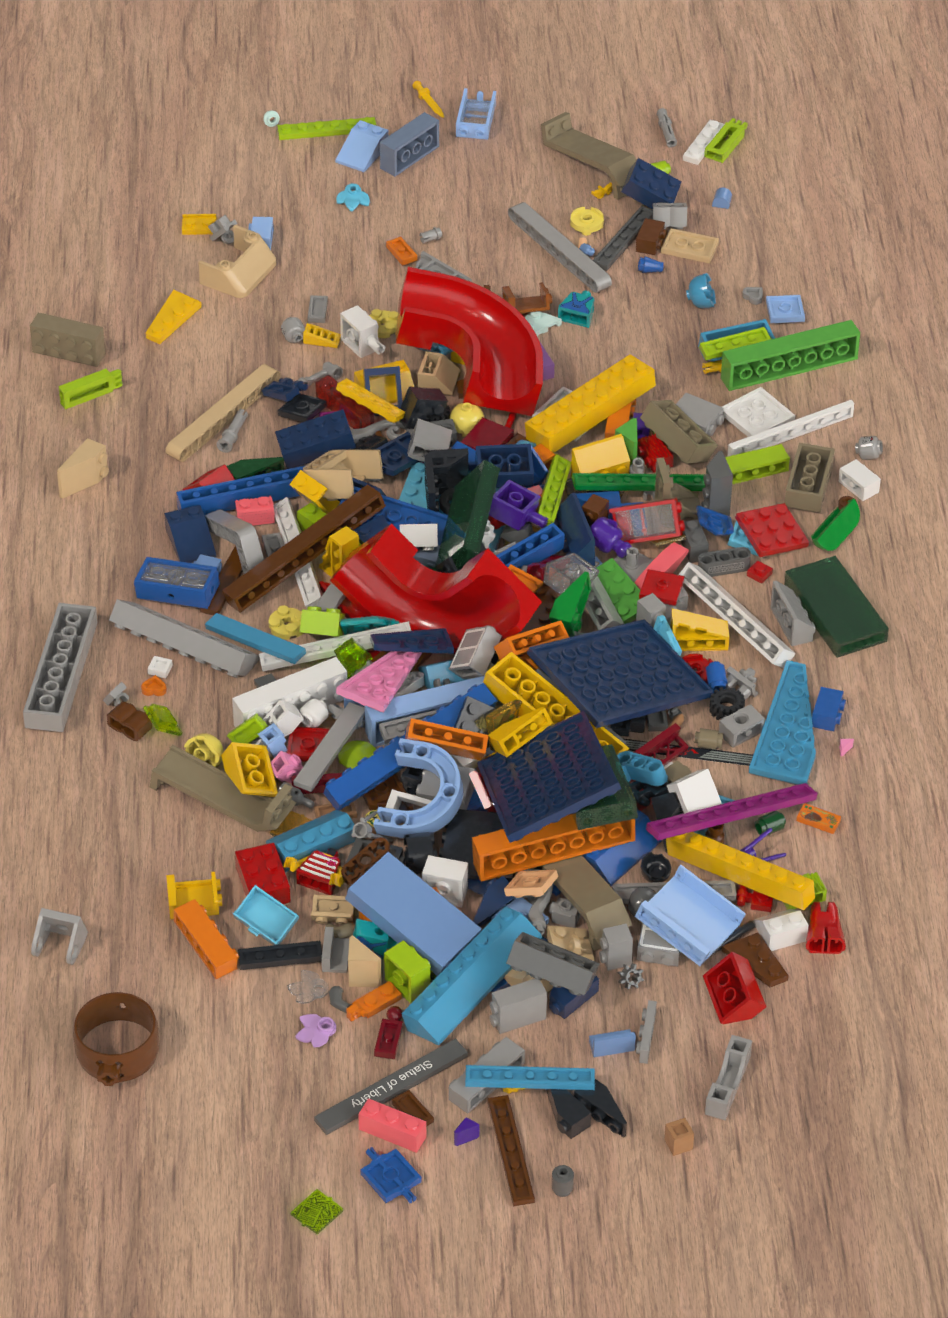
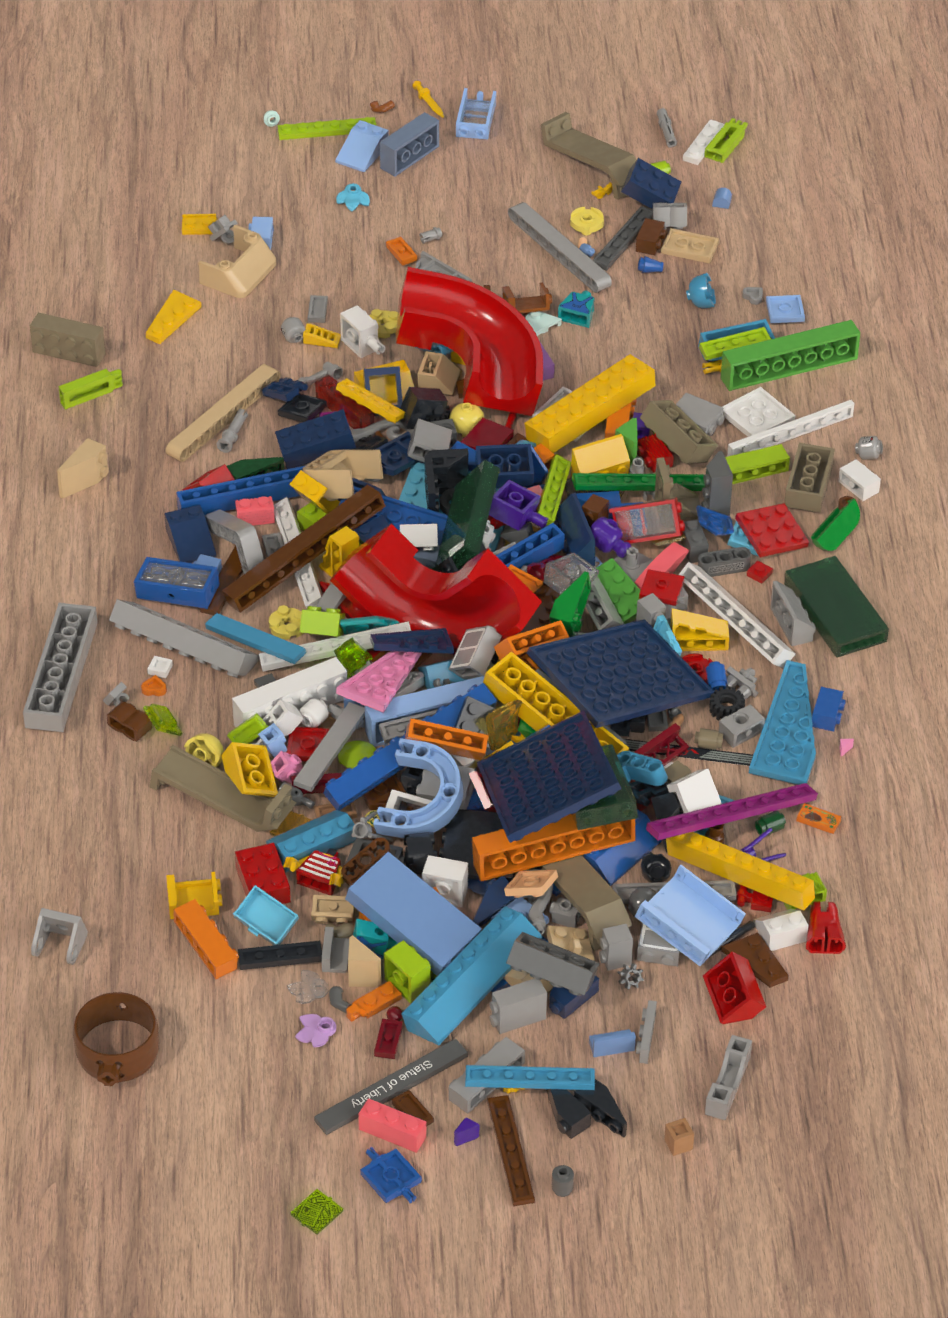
(375, 107): none -> dark orange arm
(519, 731): yellow slope -> none

